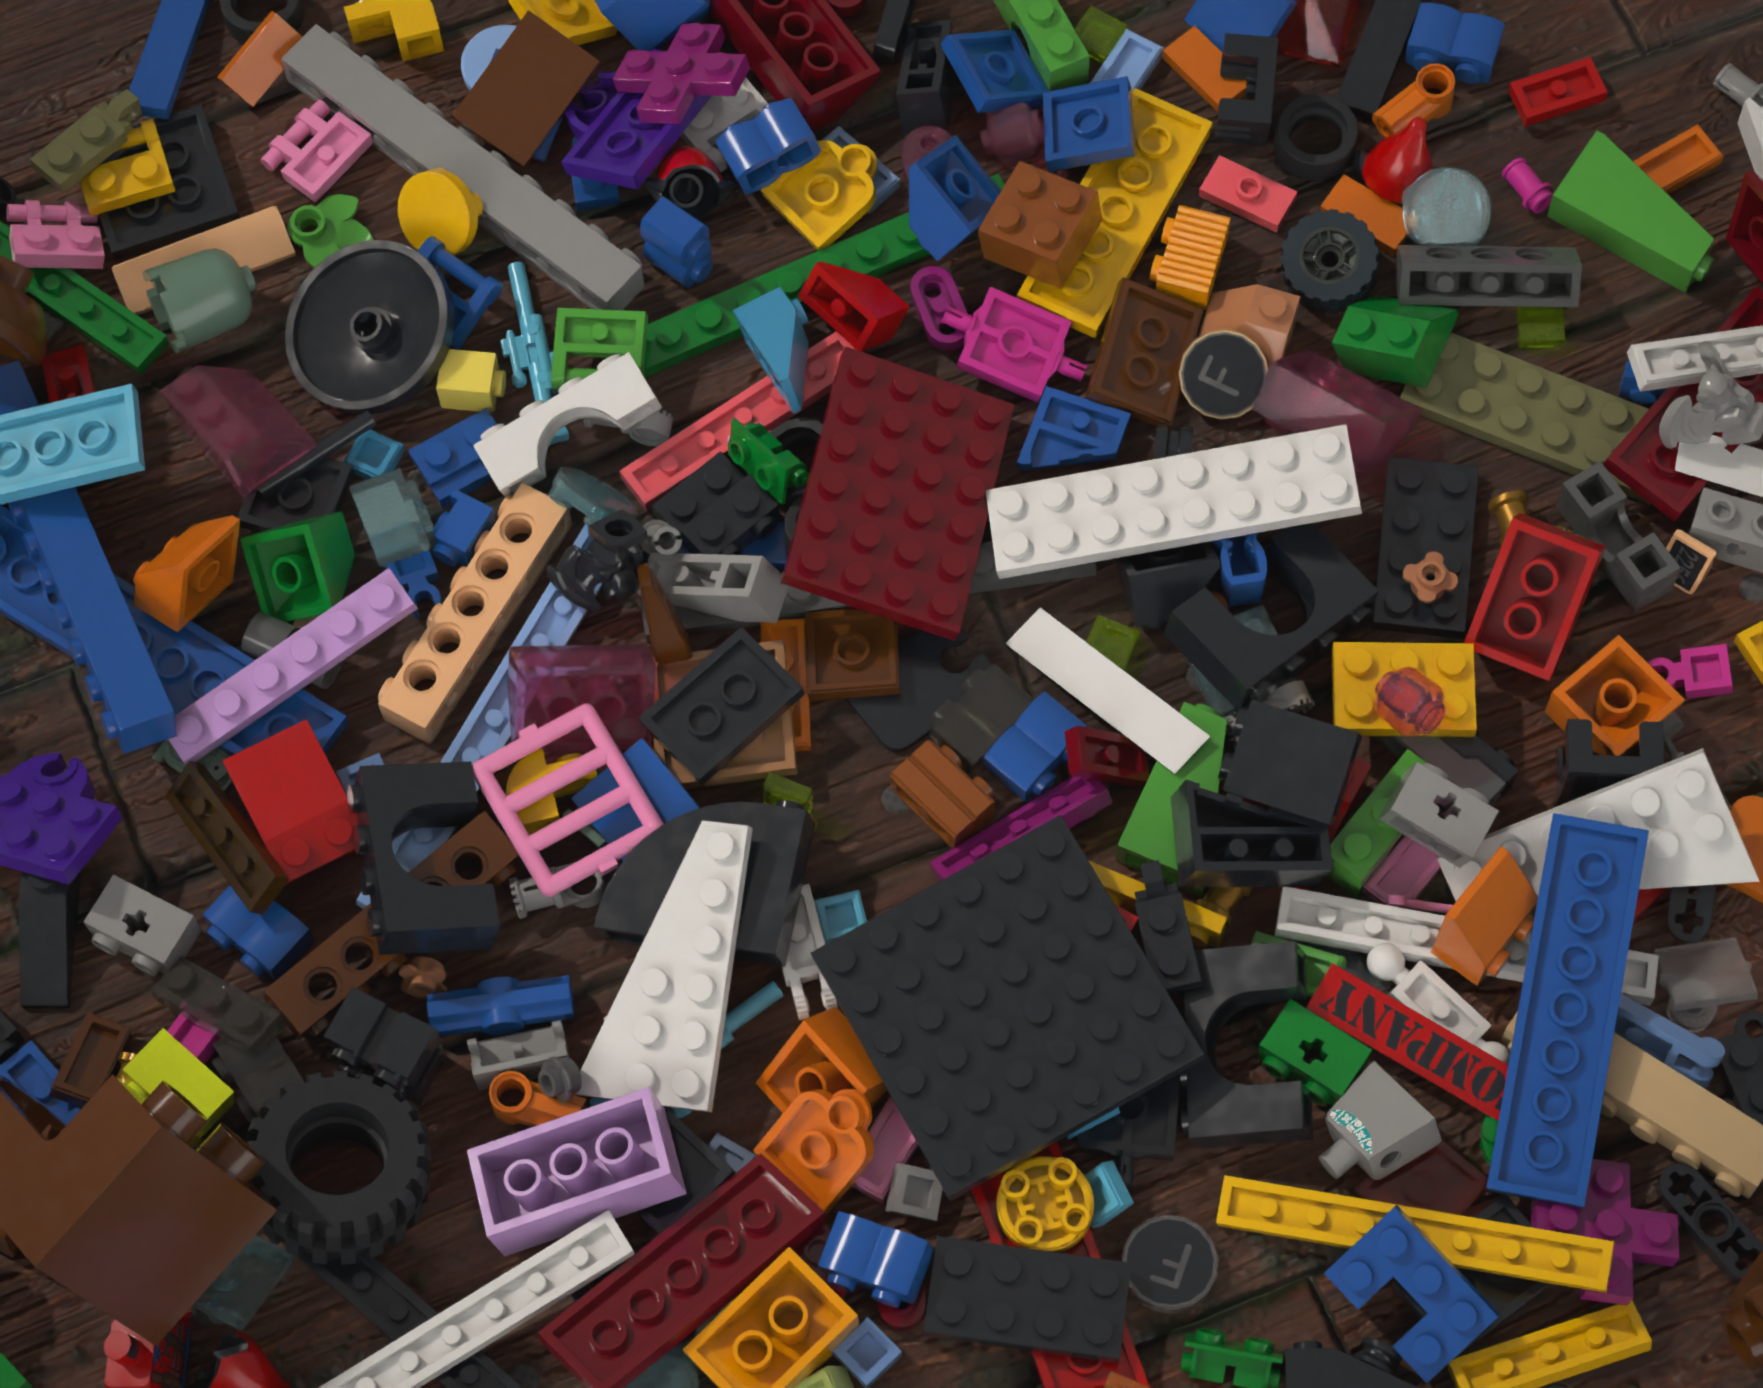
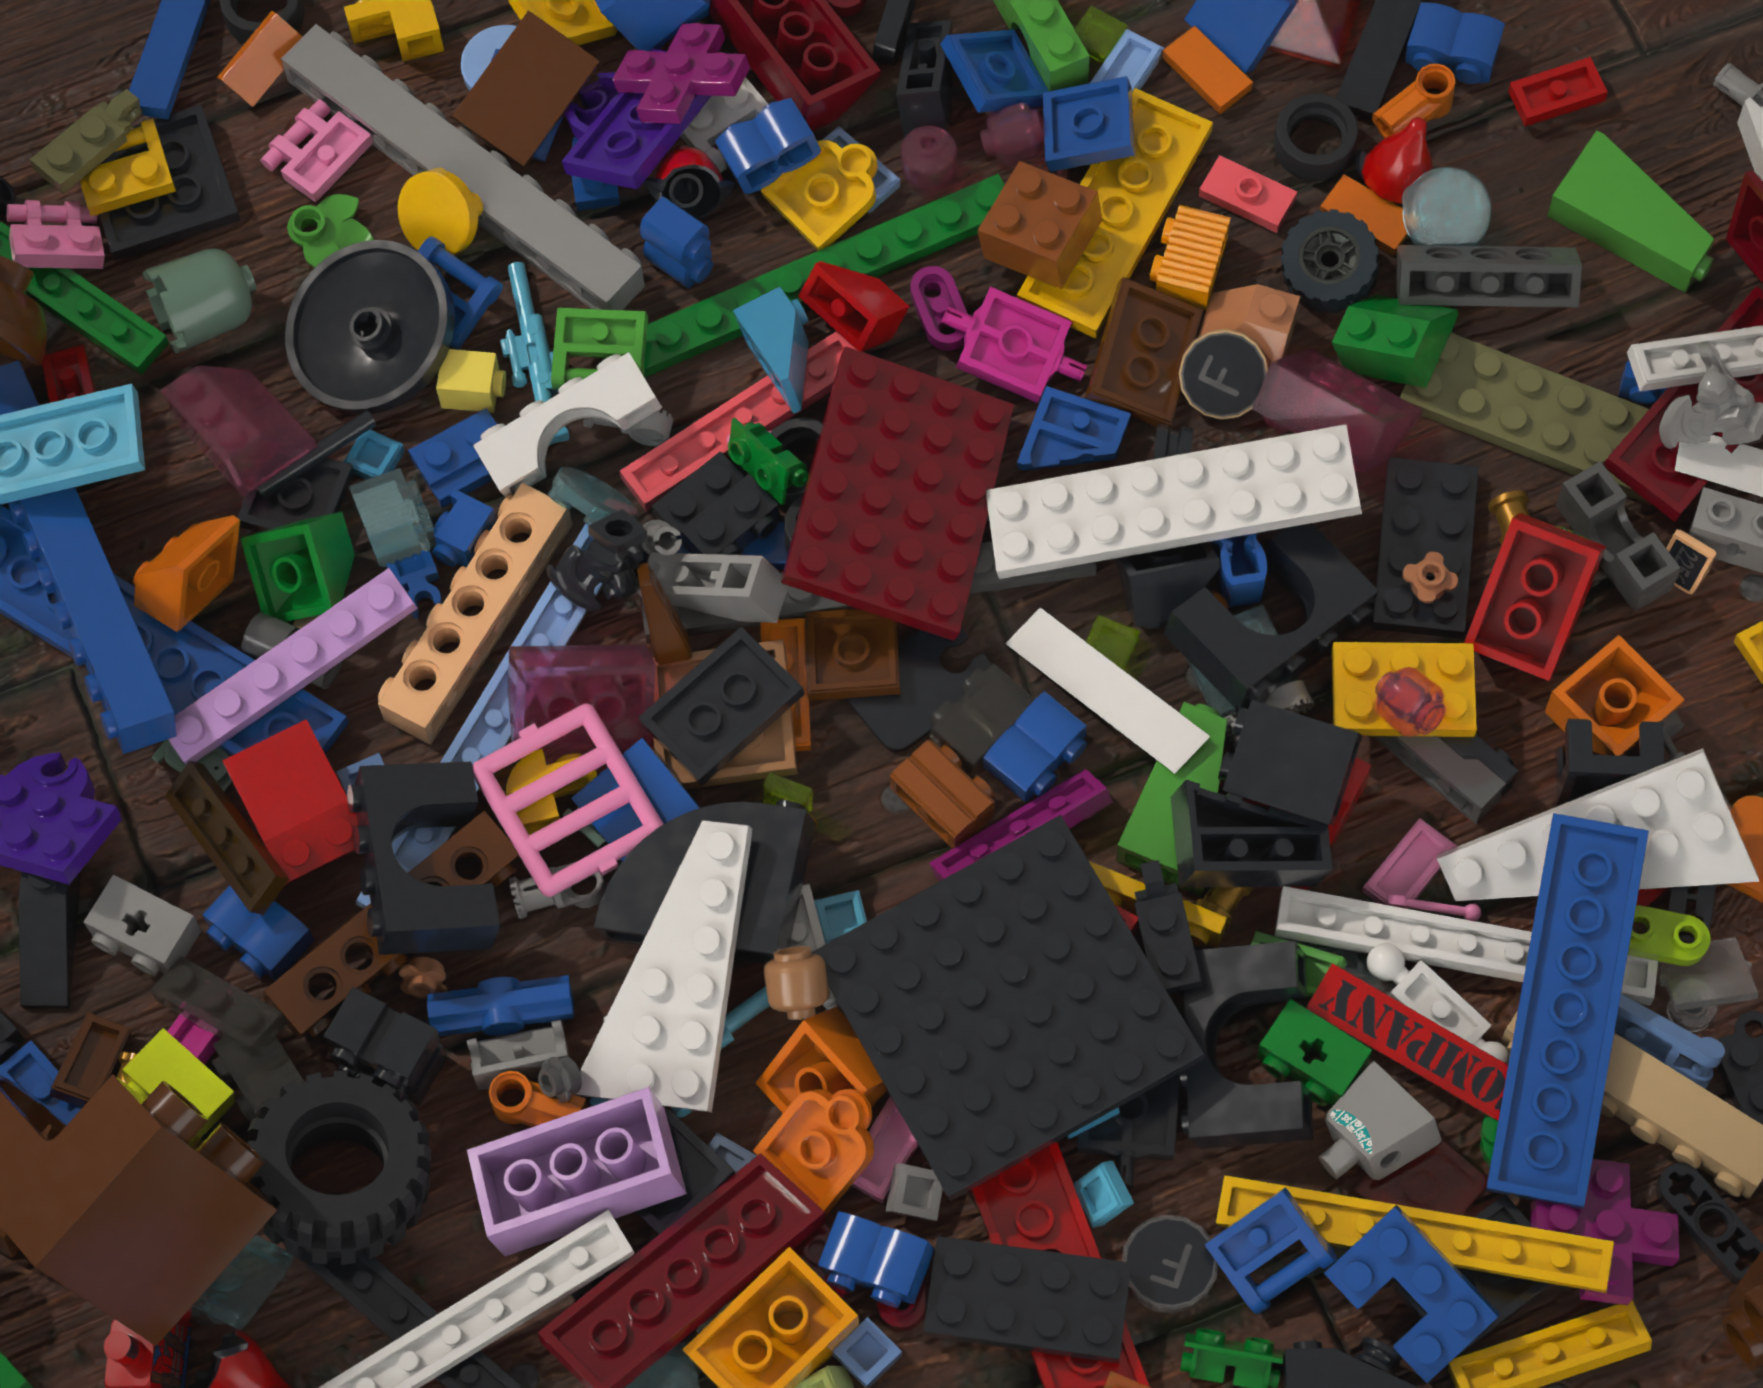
(251, 241): light nougat slope -> none
(796, 982): none -> medium nougat head
(948, 197): blue slope -> none
(1045, 1204): yellow tile -> none
(1105, 757): dark red plate -> none
(1251, 60): black panel -> none
(1261, 1237): none -> blue plate
(1365, 839): bright green arch -> none
(1414, 813): light grey brick -> none
(1487, 920): orange slope -> none
(1528, 185): dark pink pin -> none
(1540, 327): clear neon green tile -> none
(1662, 937): none -> lime plate
(1680, 159): orange tile -> none
(1701, 671): dark pink plate -> none

